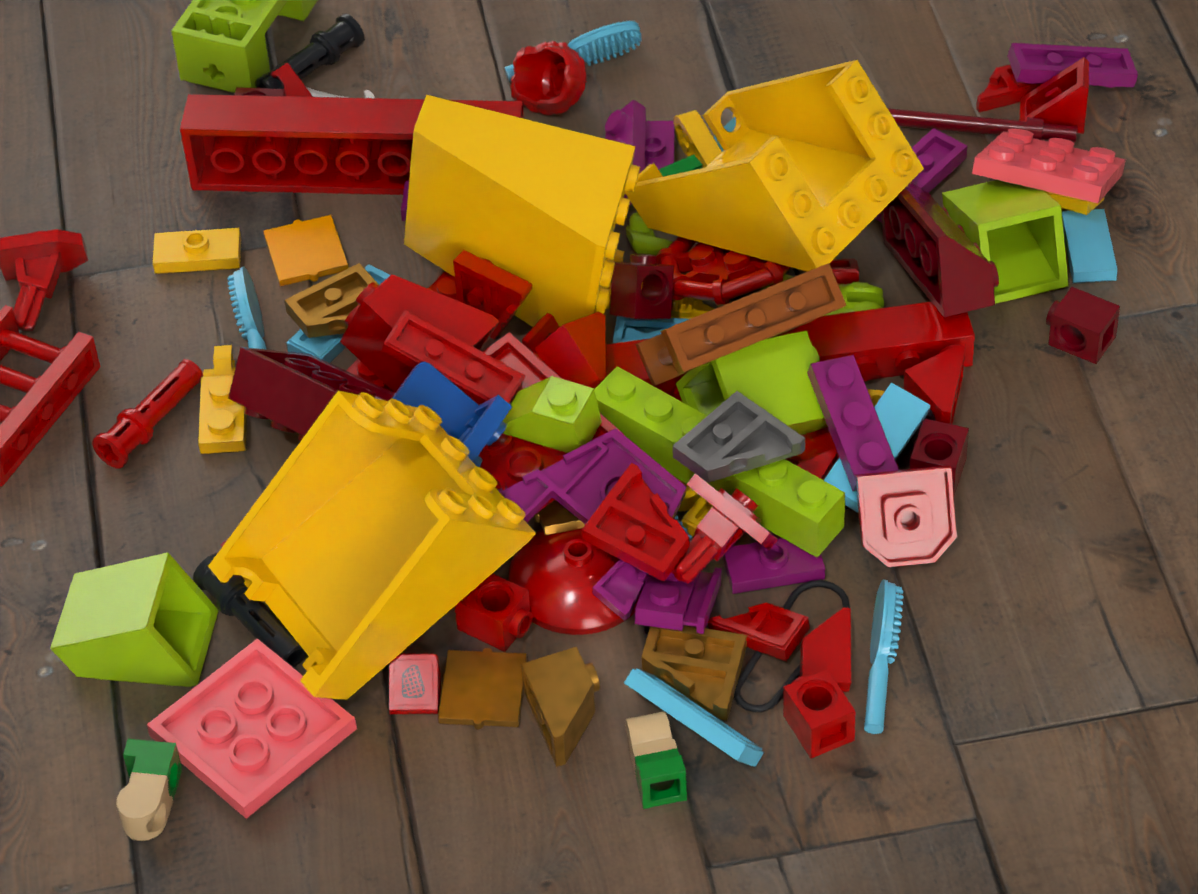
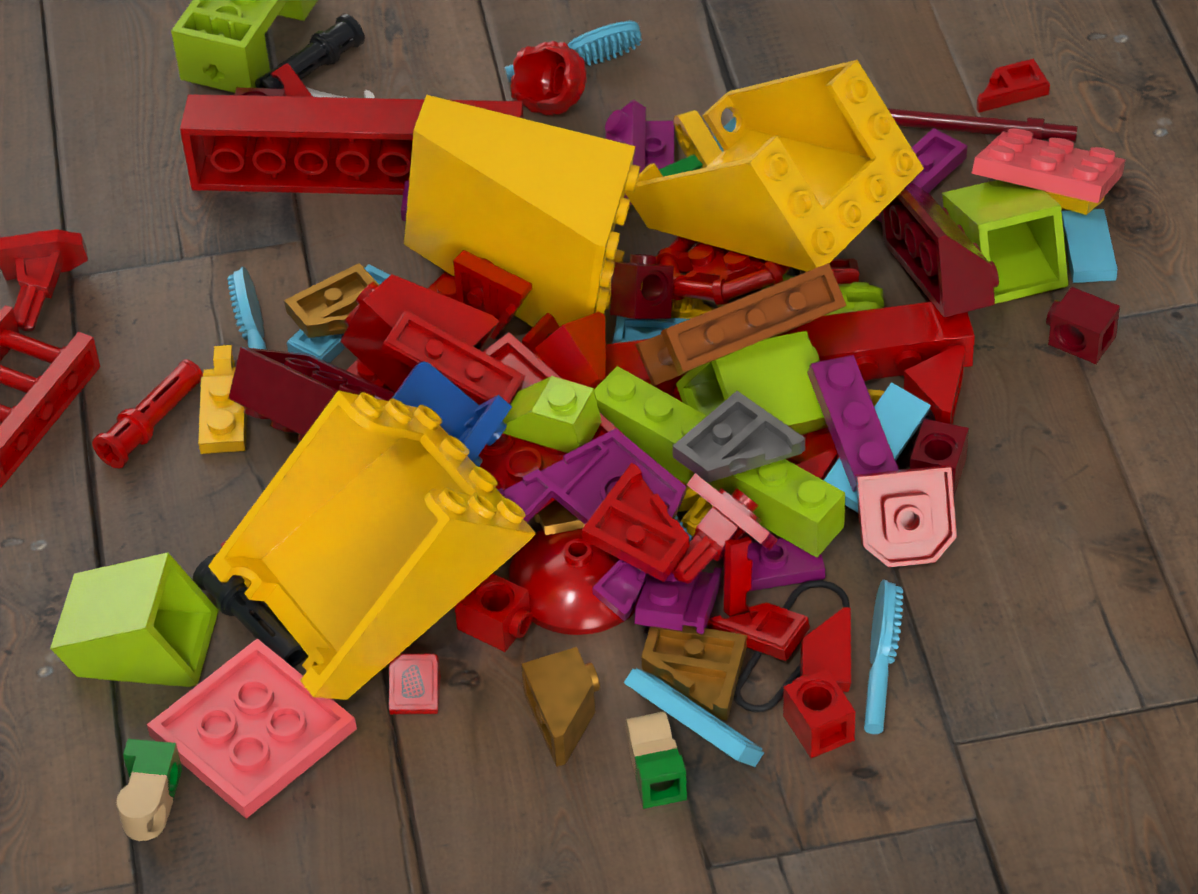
(197, 250): yellow plate -> none
(305, 250): light orange piece -> none
(482, 688): pearl gold piece -> none
(643, 238): lime arm -> none
(737, 576): none -> red piece
(1041, 62): magenta plate -> none
(1061, 98): red slope -> none

